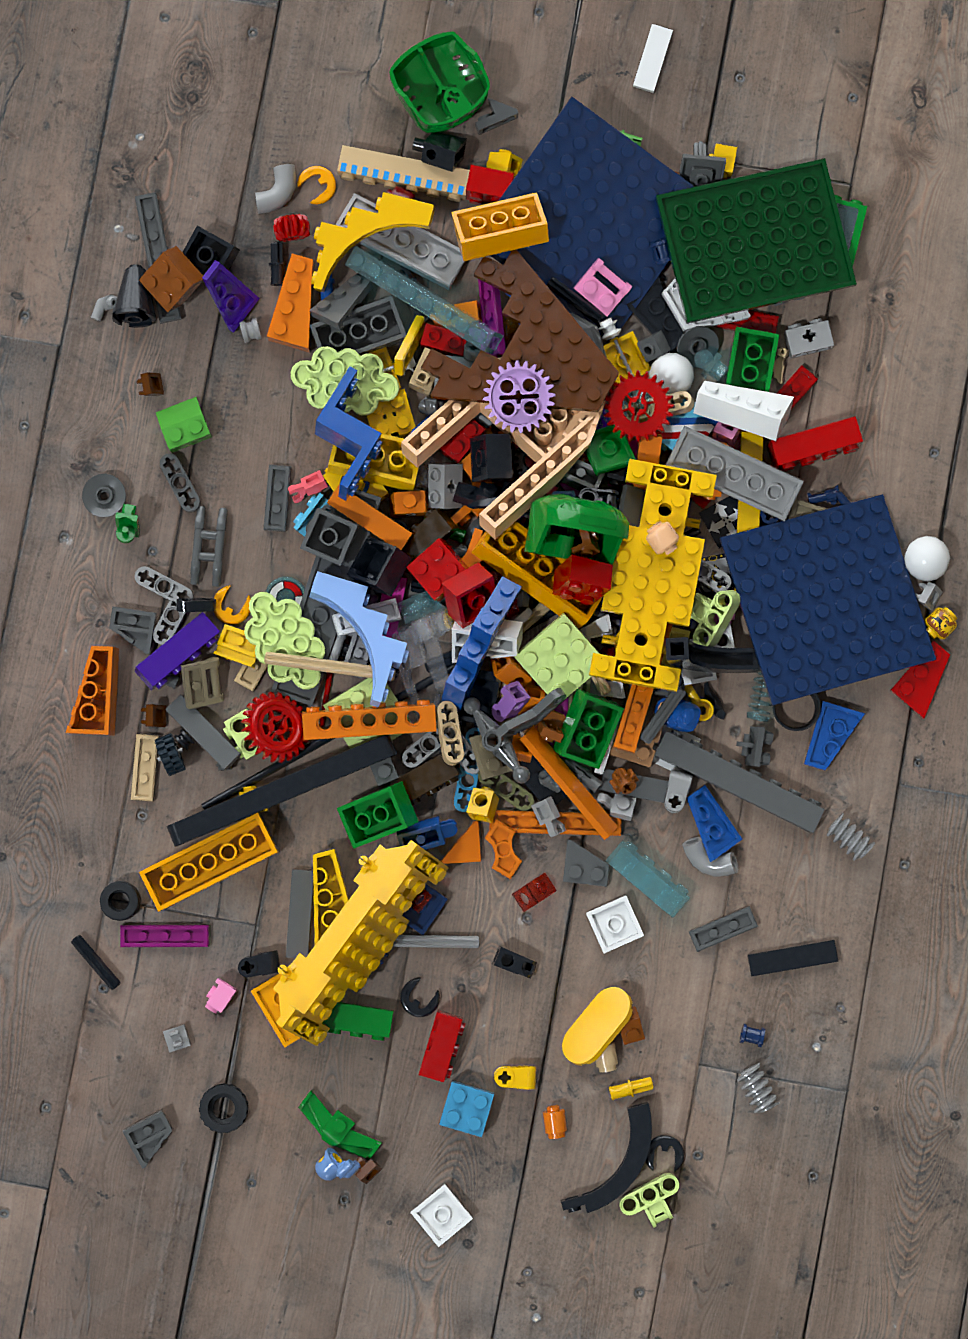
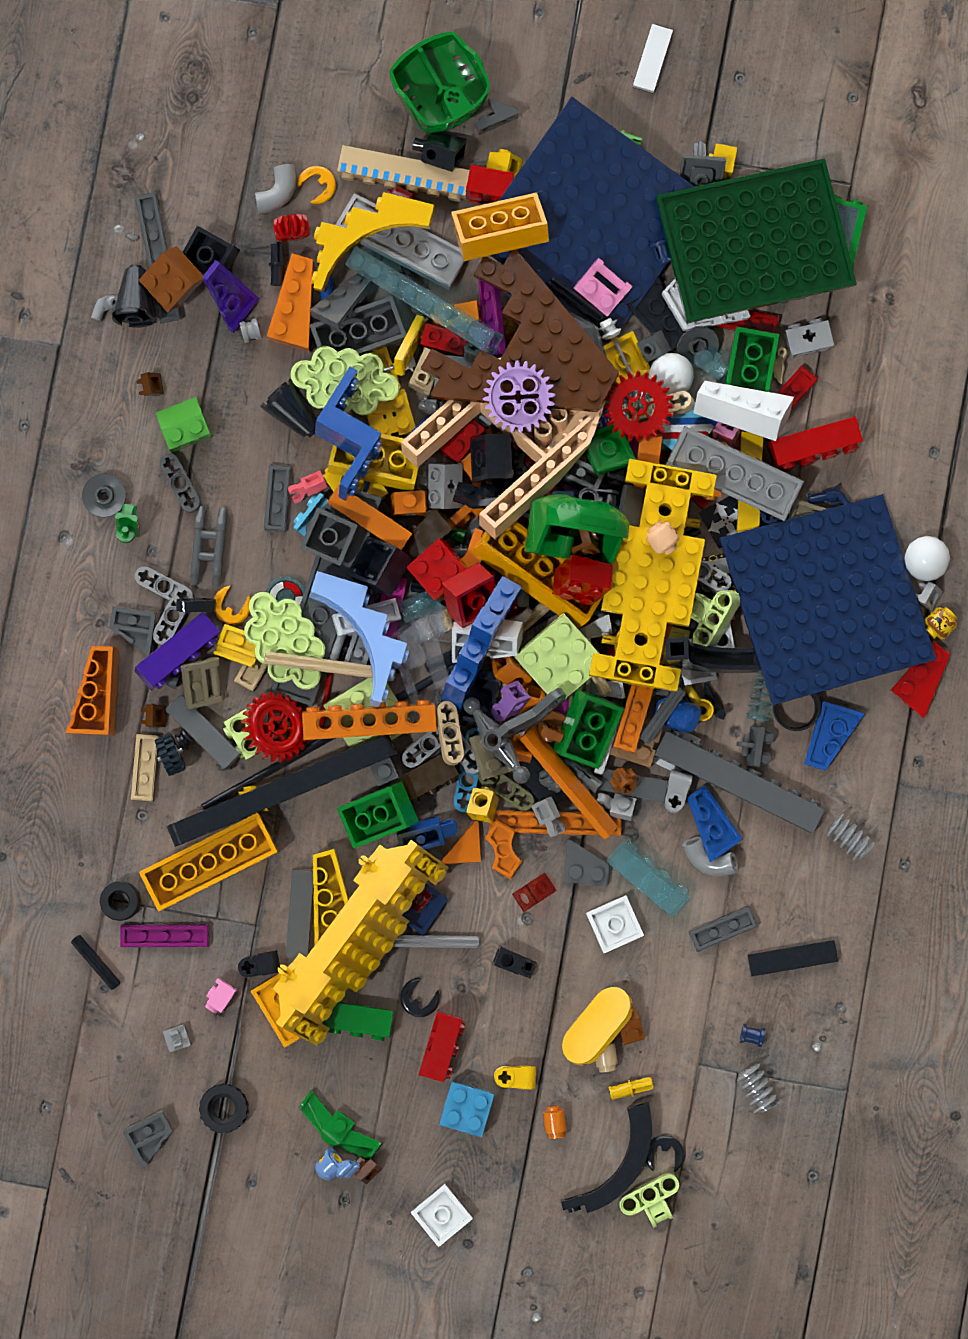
(291, 408): none -> black cone

